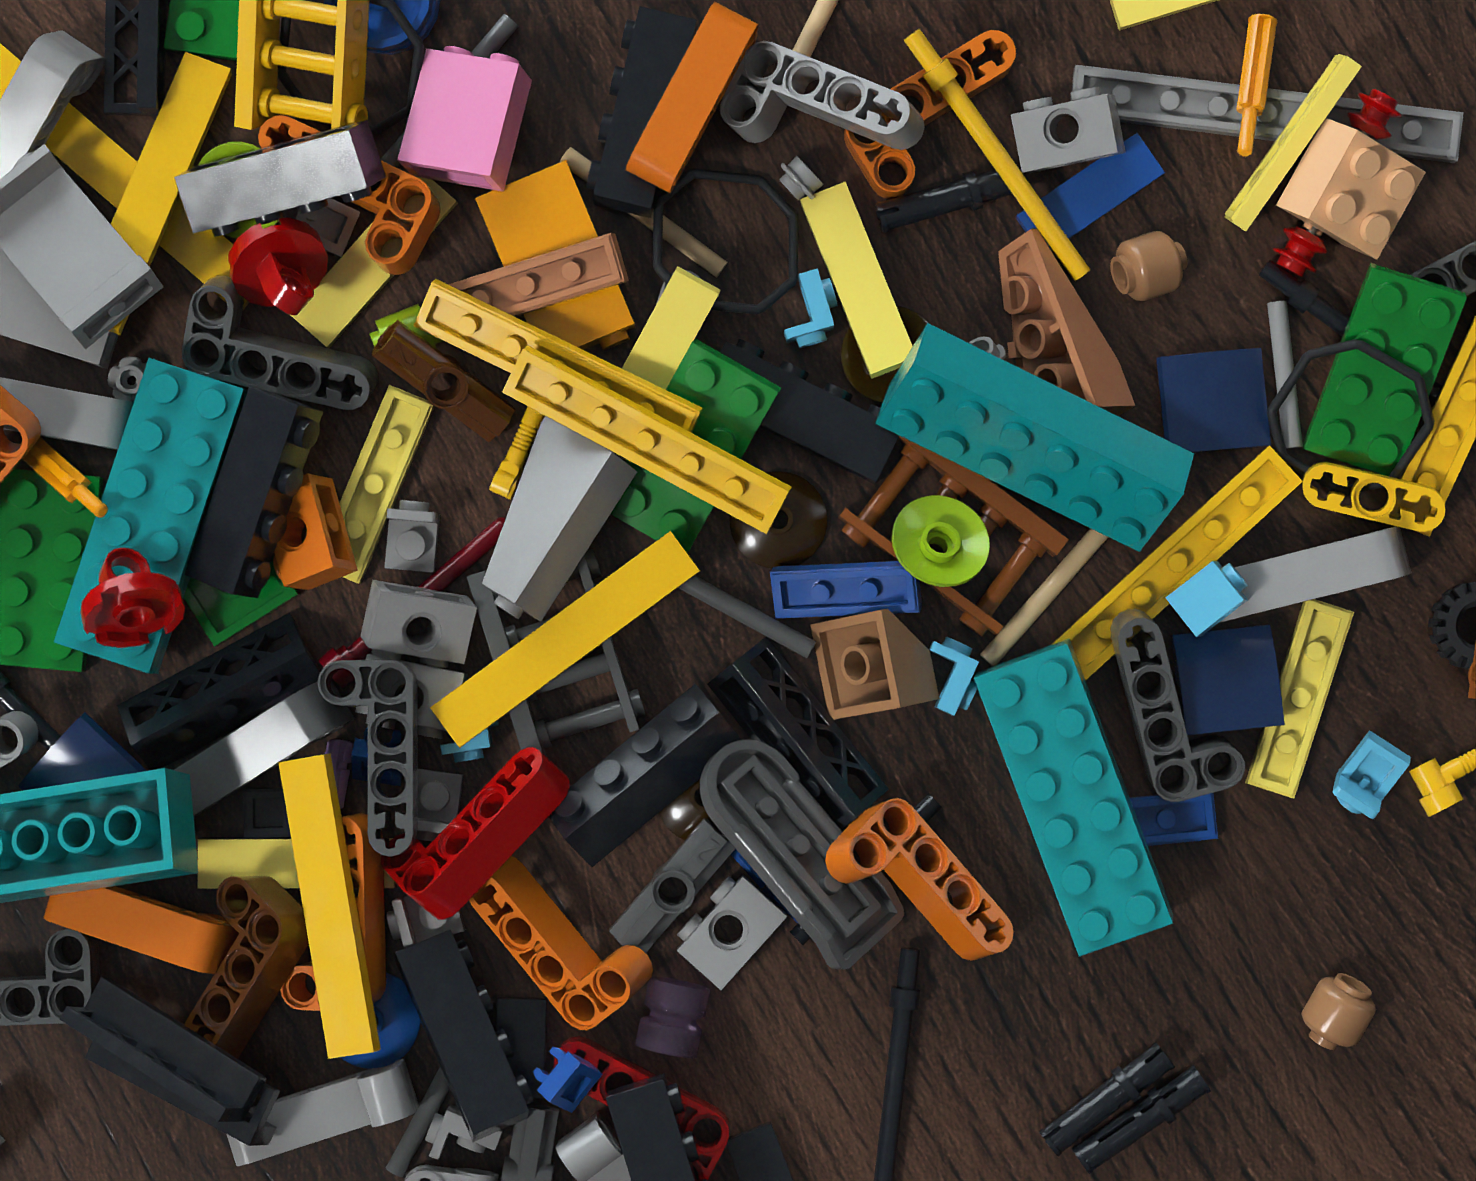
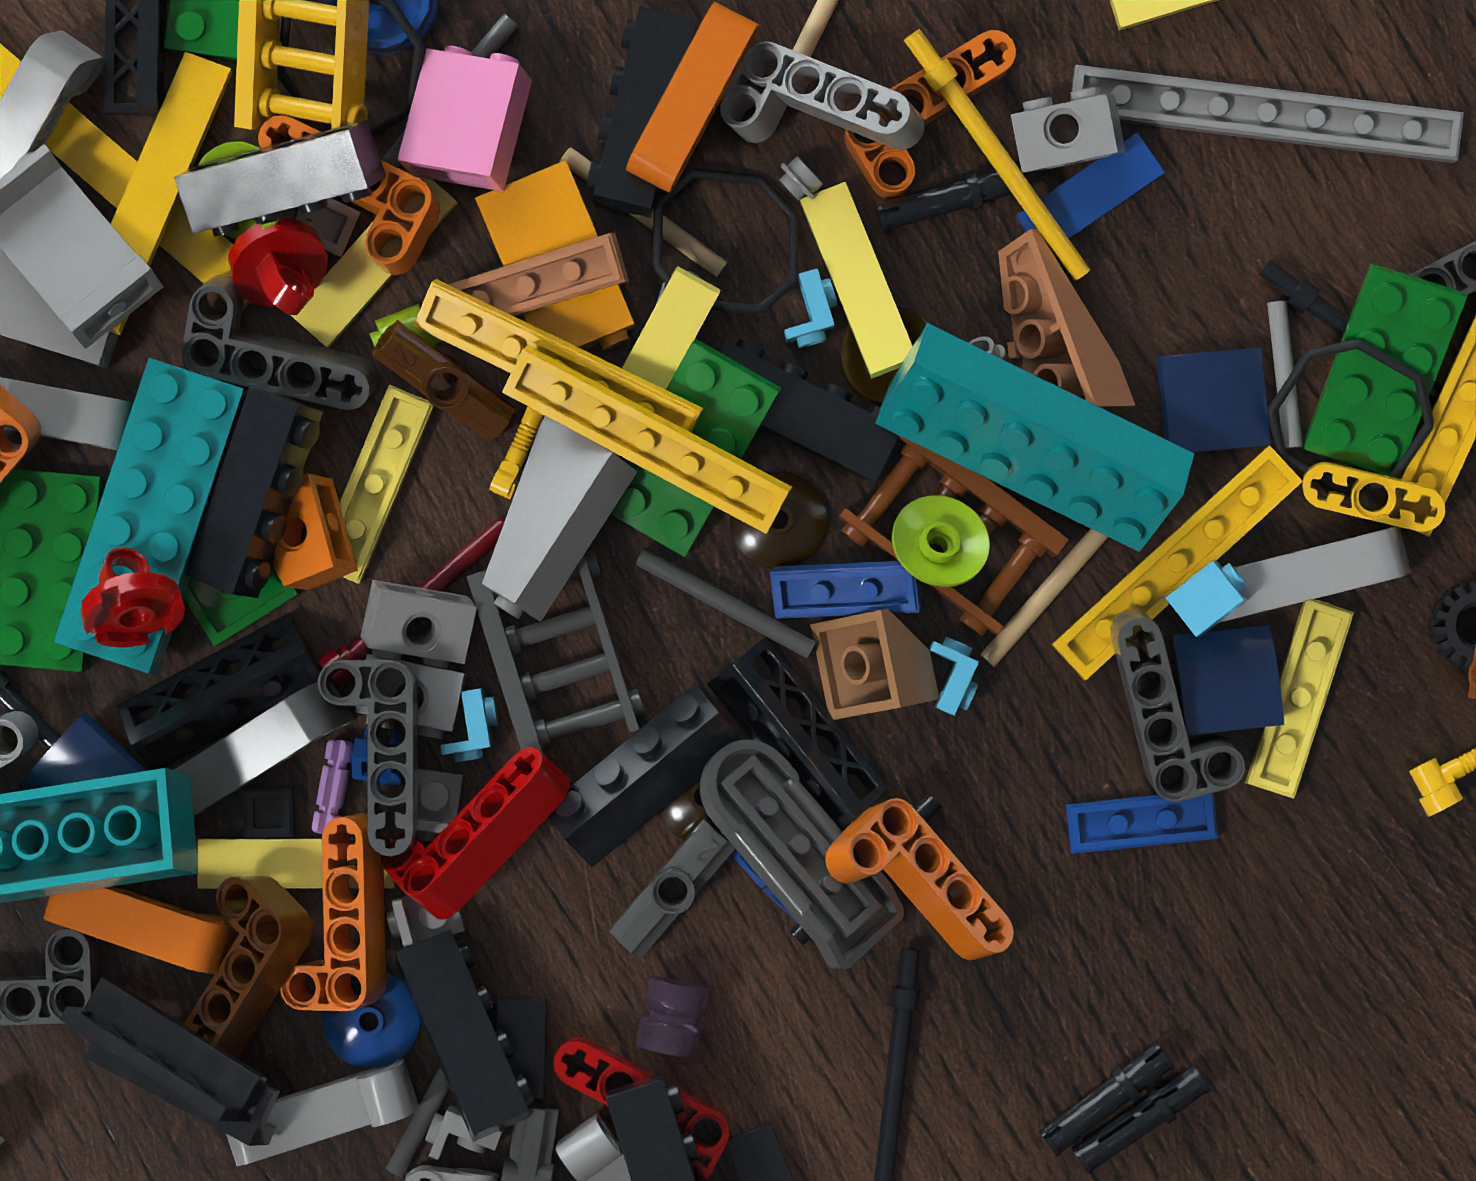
(63, 477): light orange axle -> none
(119, 375): light grey plate -> none
(329, 906): yellow tile -> none
(412, 537): light grey bracket -> none
(555, 952): orange beam -> none
(564, 639): yellow tile -> none
(568, 1080): blue tile -> none
(723, 959): light grey brick -> none
(1074, 797): teal brick -> none
(1148, 266): medium nougat head -> none
(1254, 77): light orange axle -> none
(1292, 141): light yellow tile -> none
(1338, 1011): medium nougat head -> none
(1348, 187): light nougat brick -> none
(1369, 775): medium azure bracket -> none

